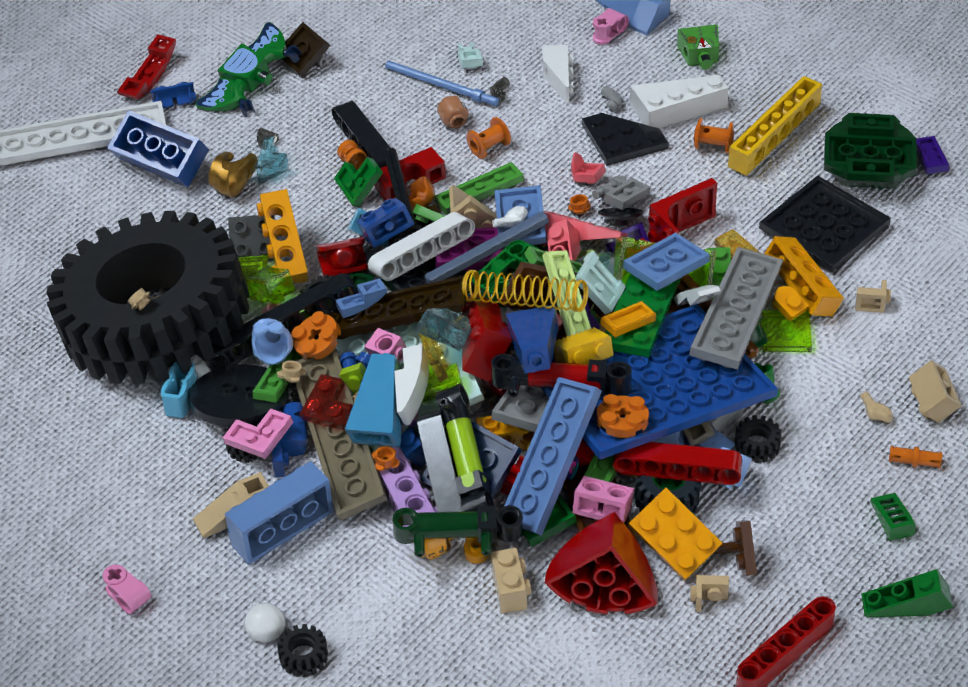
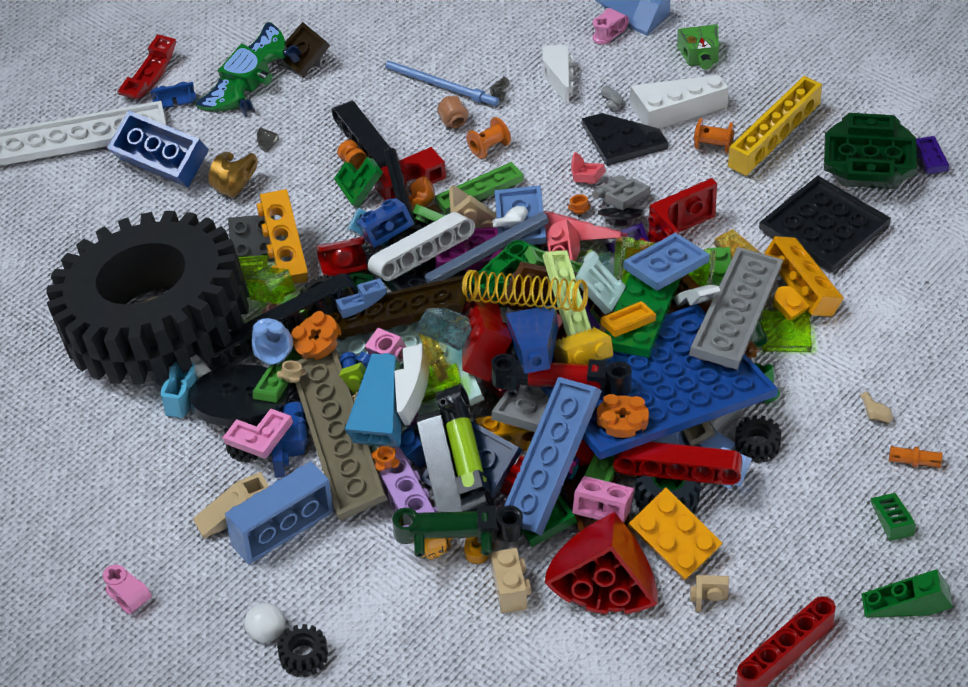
(139, 299): tan plate -> none
(270, 161): clear light blue slope -> none
(323, 404): clear red plate -> none
(469, 57): light aqua plate -> none
(744, 545): reddish brown plate -> none
(872, 298): tan bracket -> none
(934, 392): tan brick -> none

